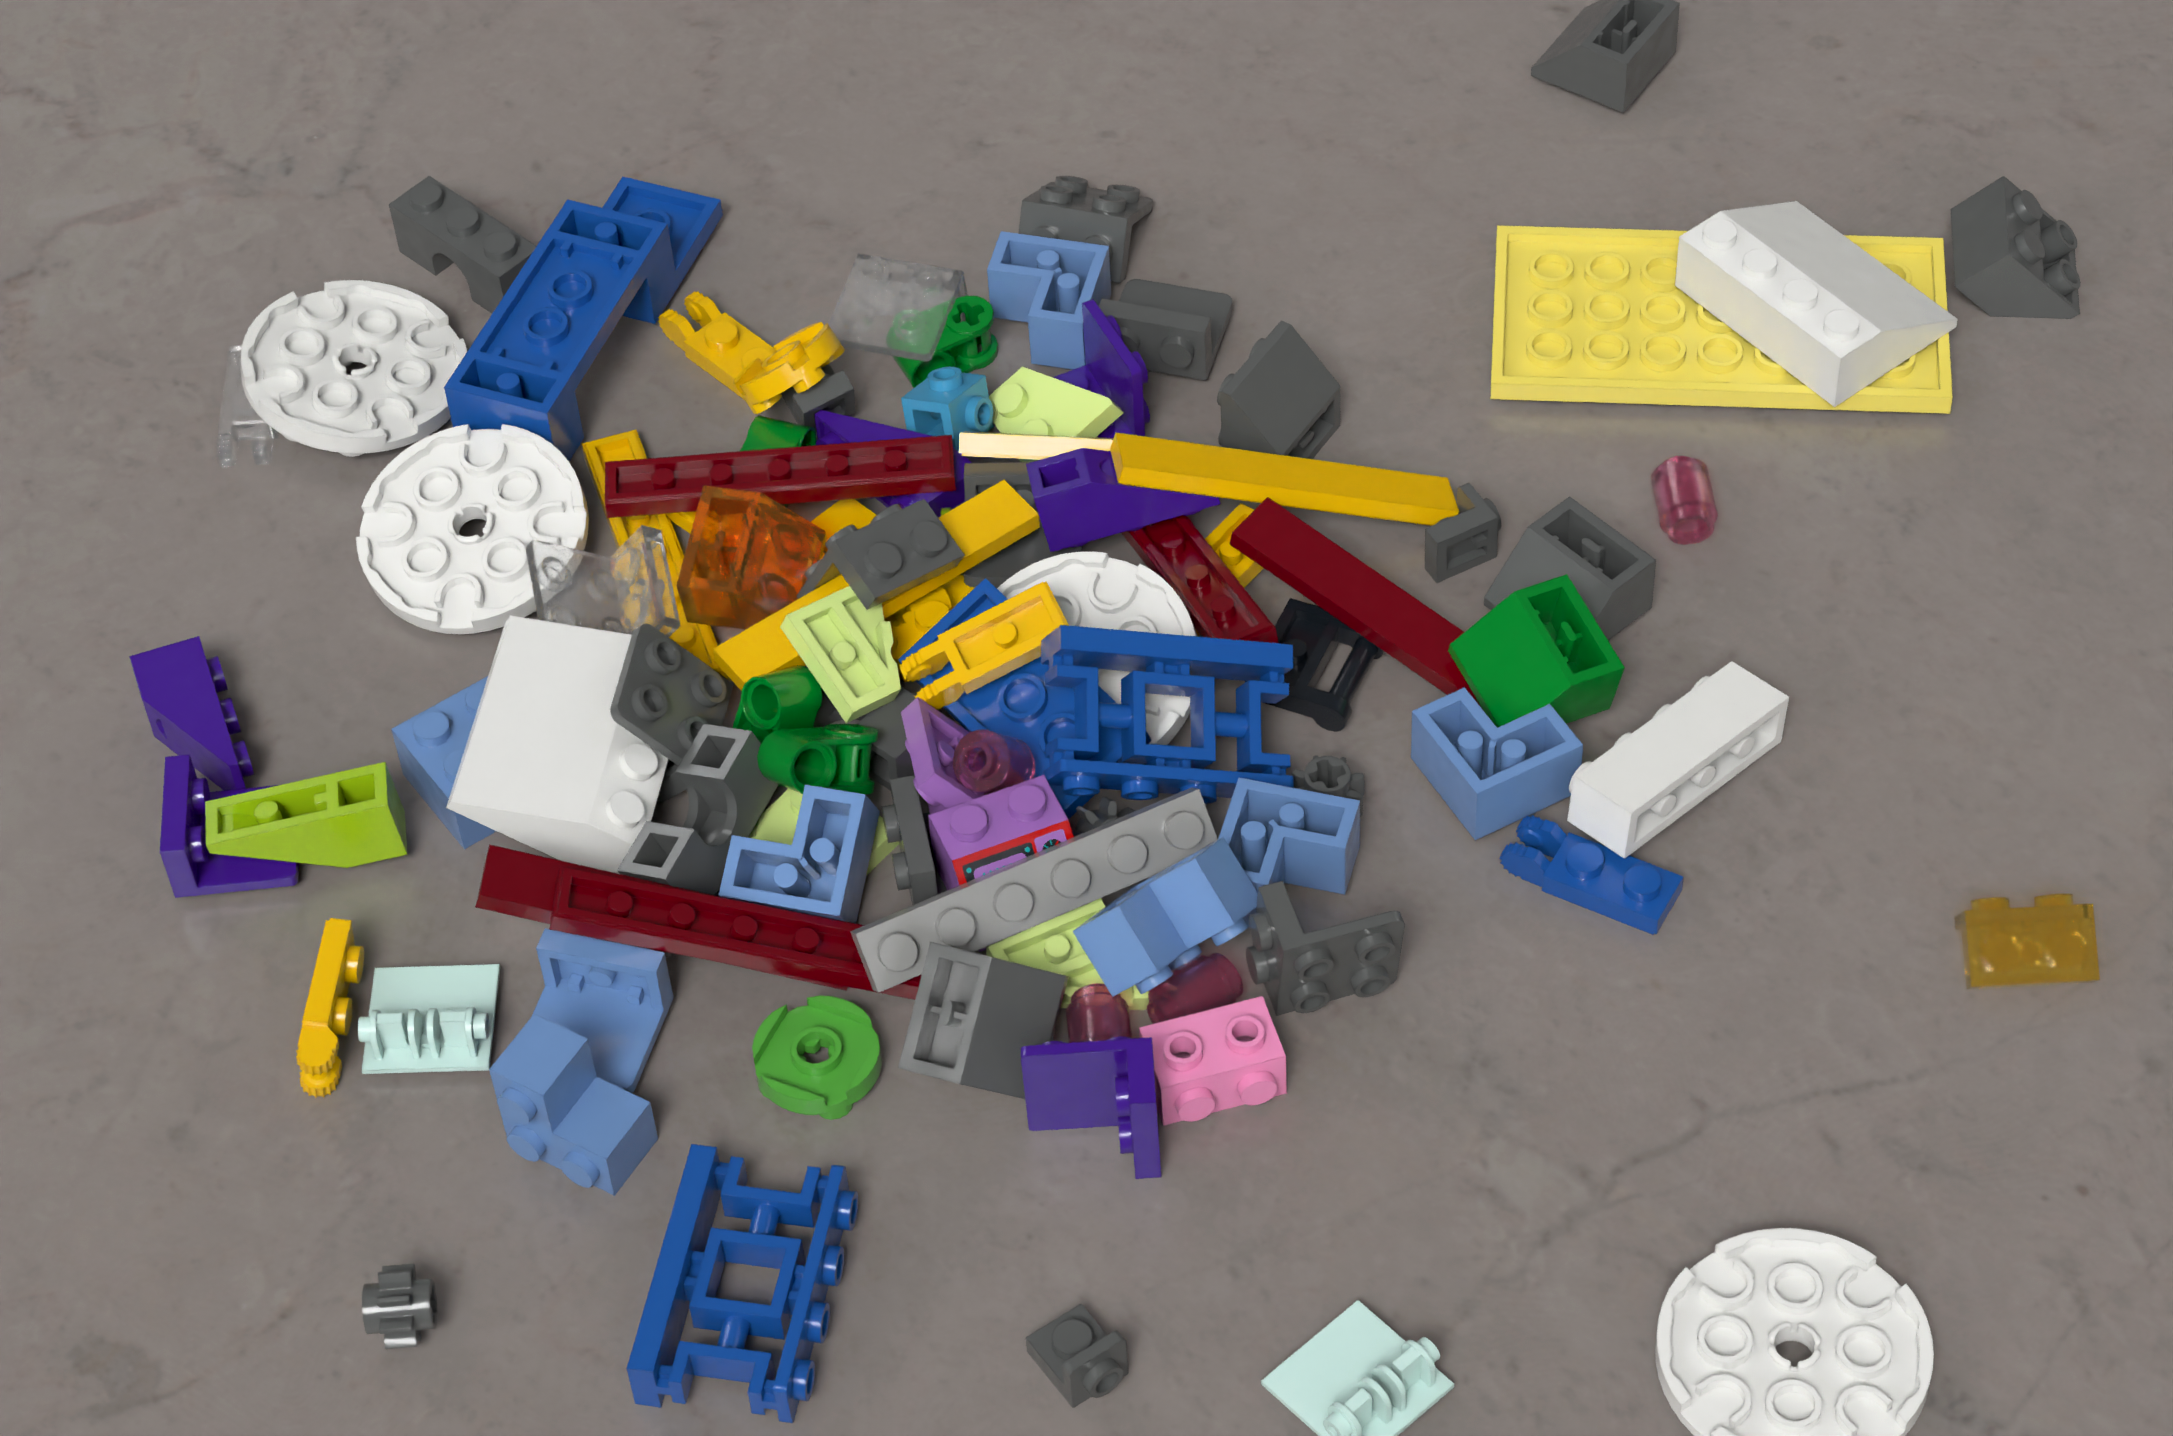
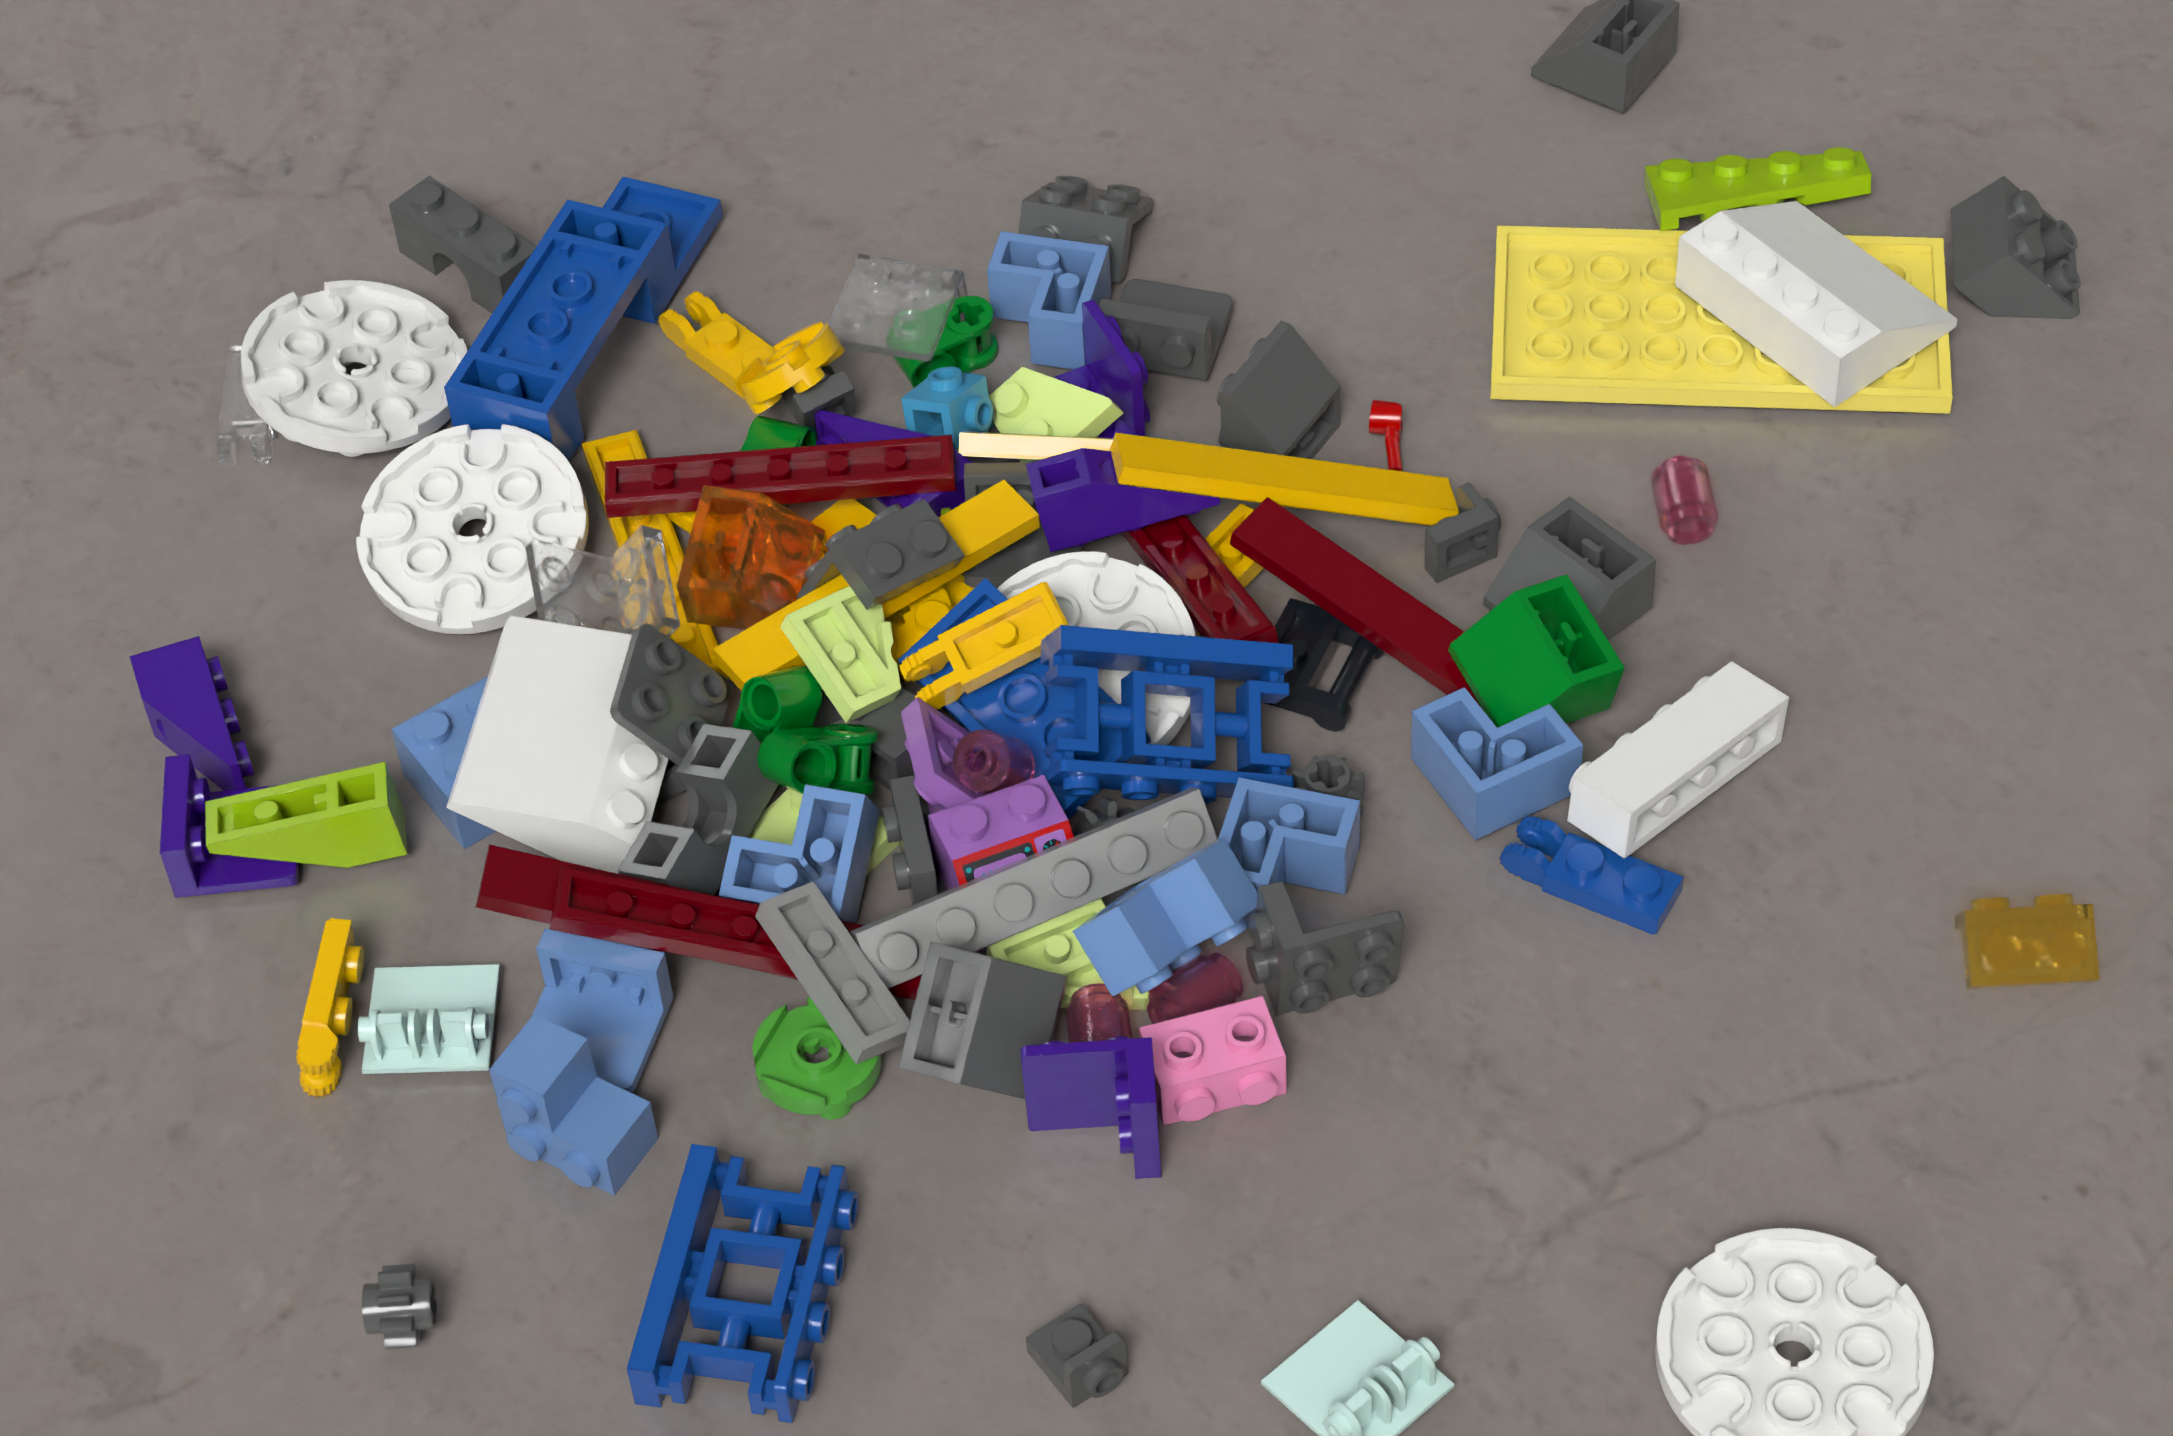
(834, 972): none -> light grey plate
(1386, 420): none -> red hand
(1731, 181): none -> lime wing

